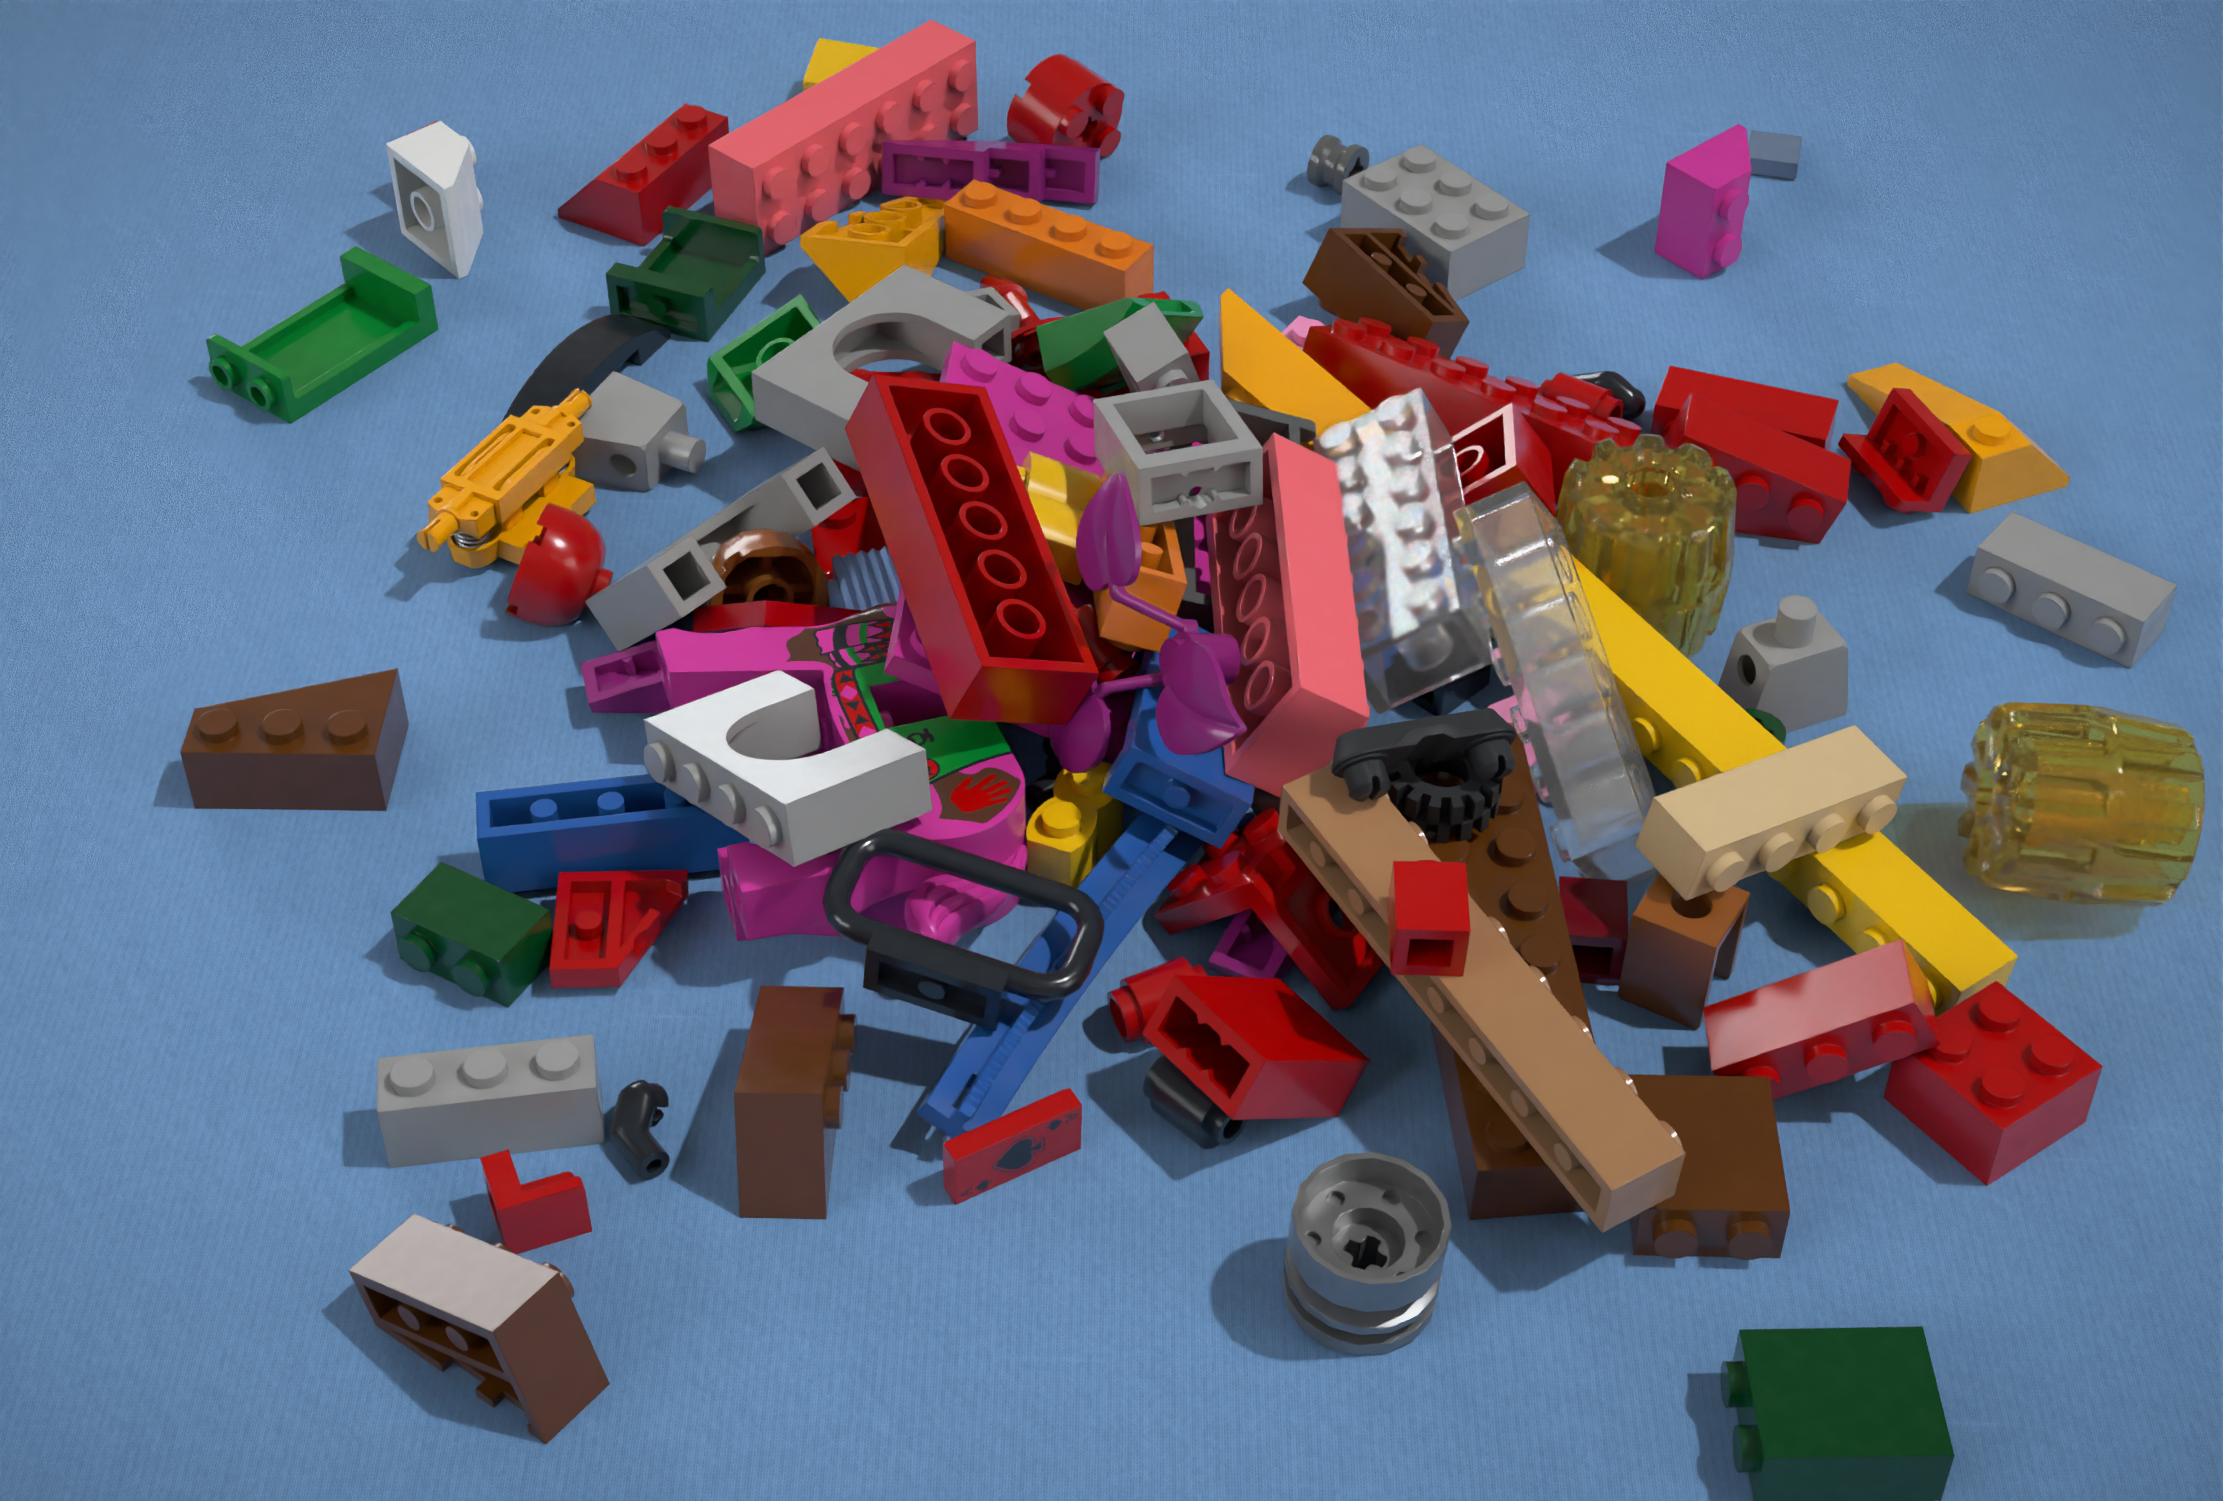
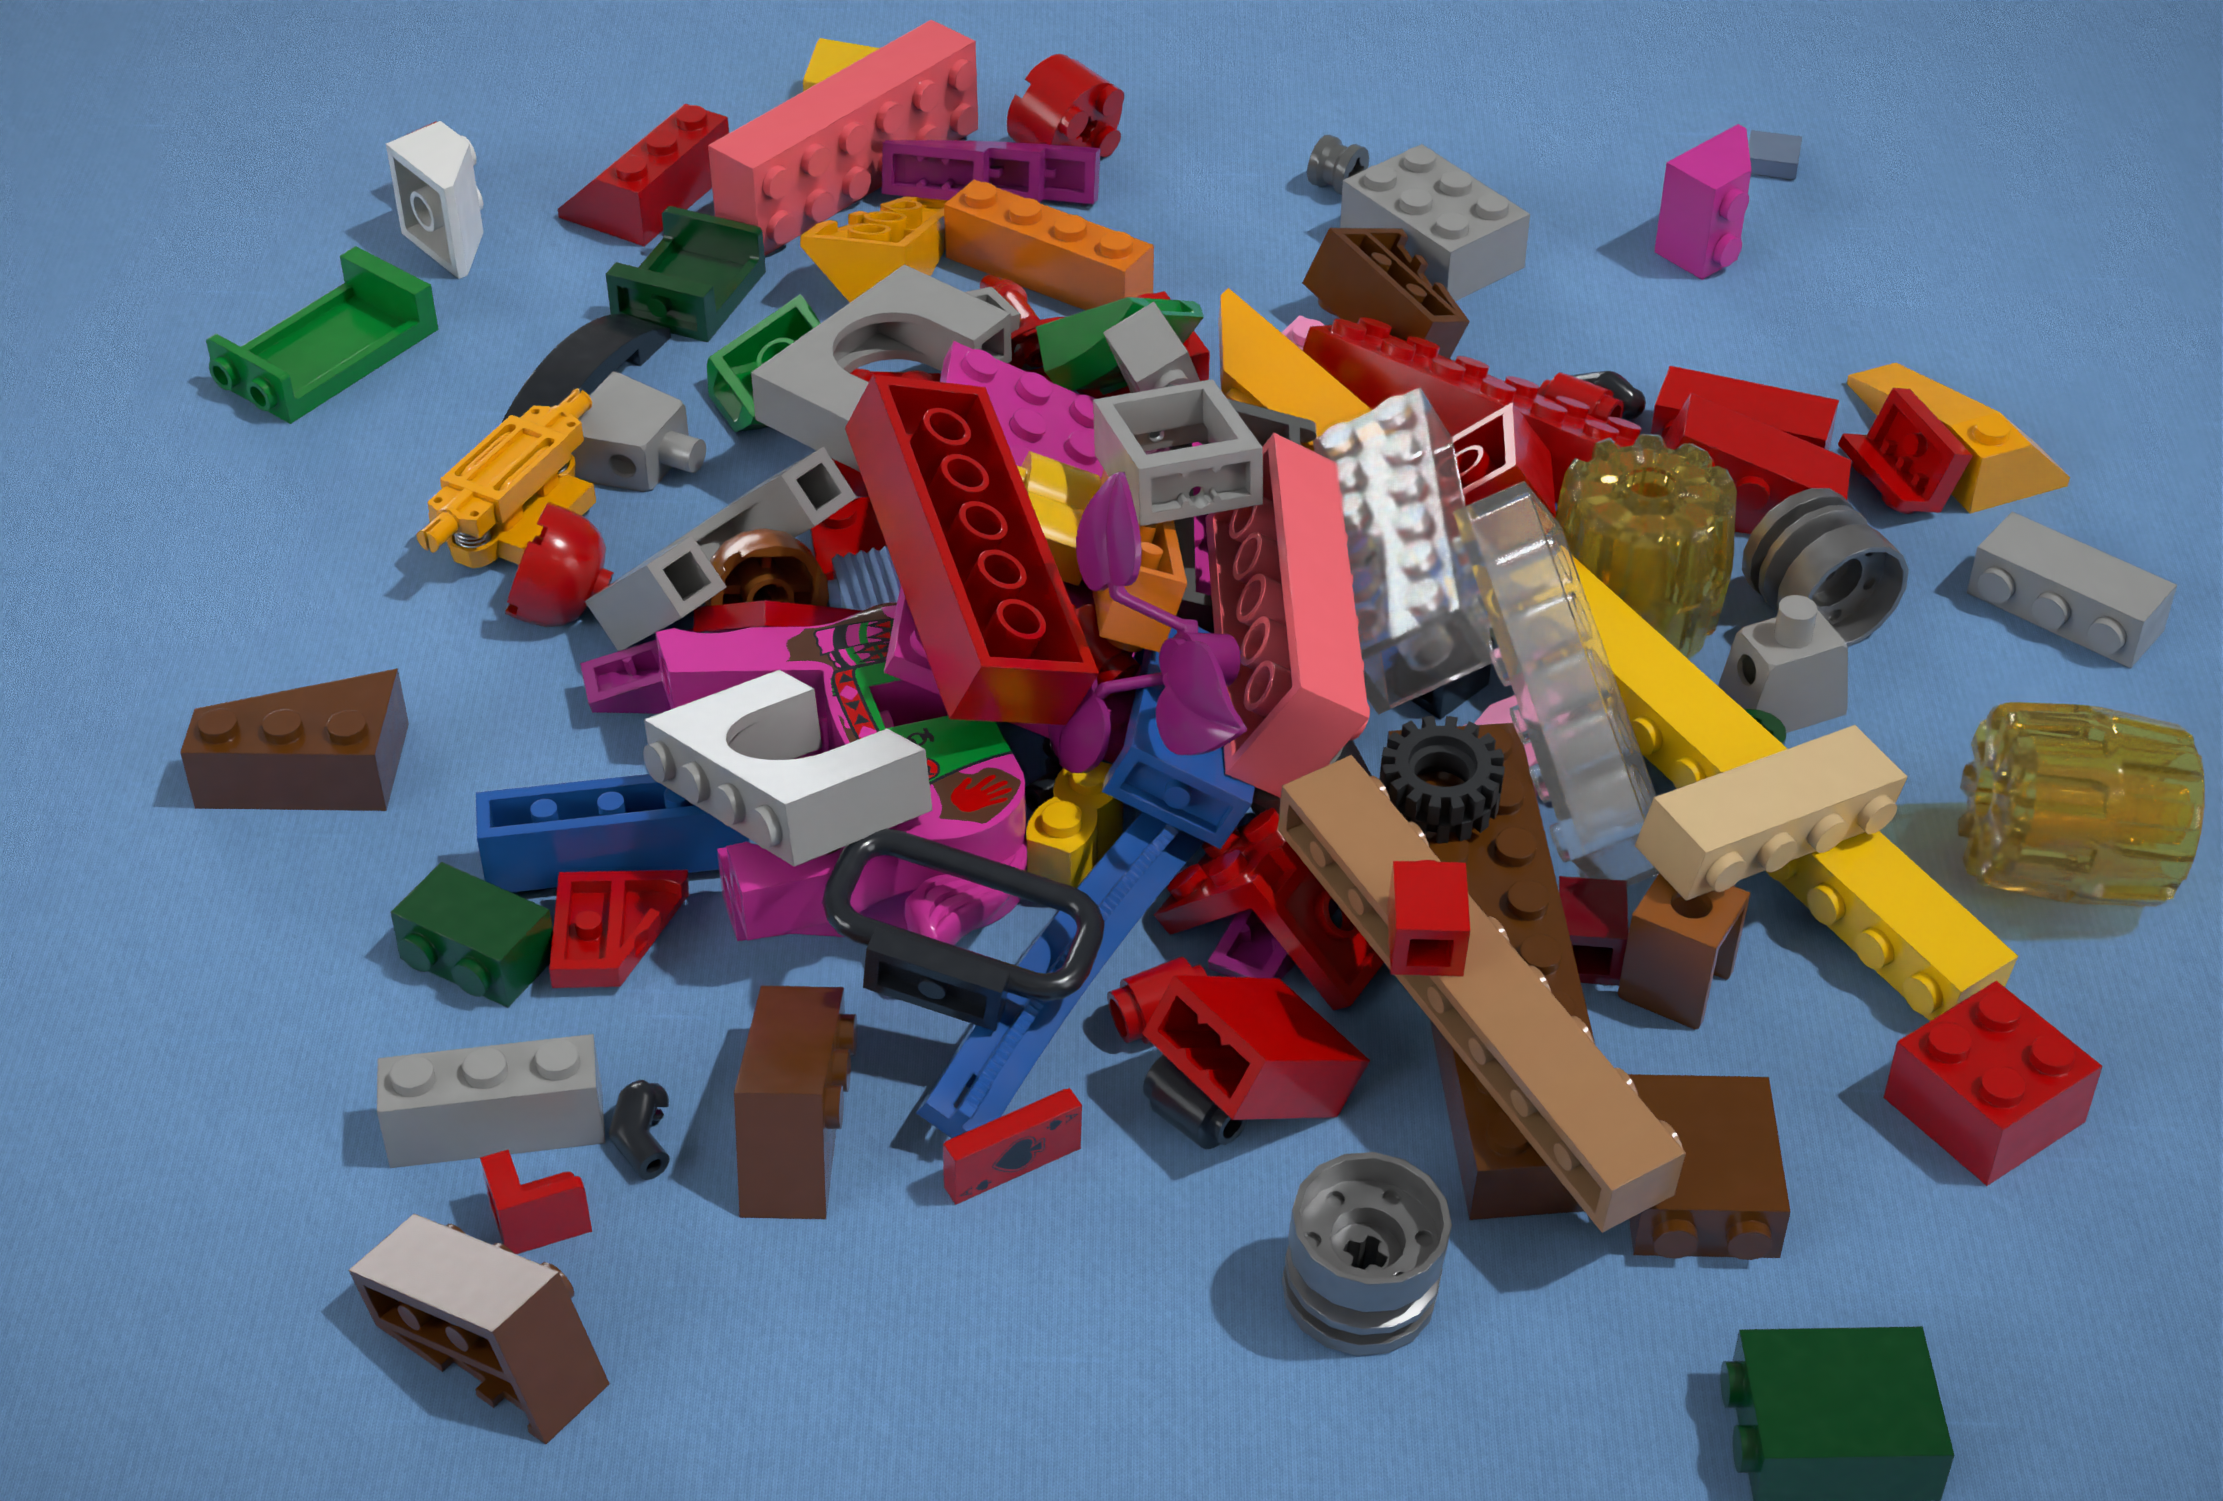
(1368, 752): black piece -> none
(1825, 1022): brick -> none
(1830, 554): none -> flat silver wheel

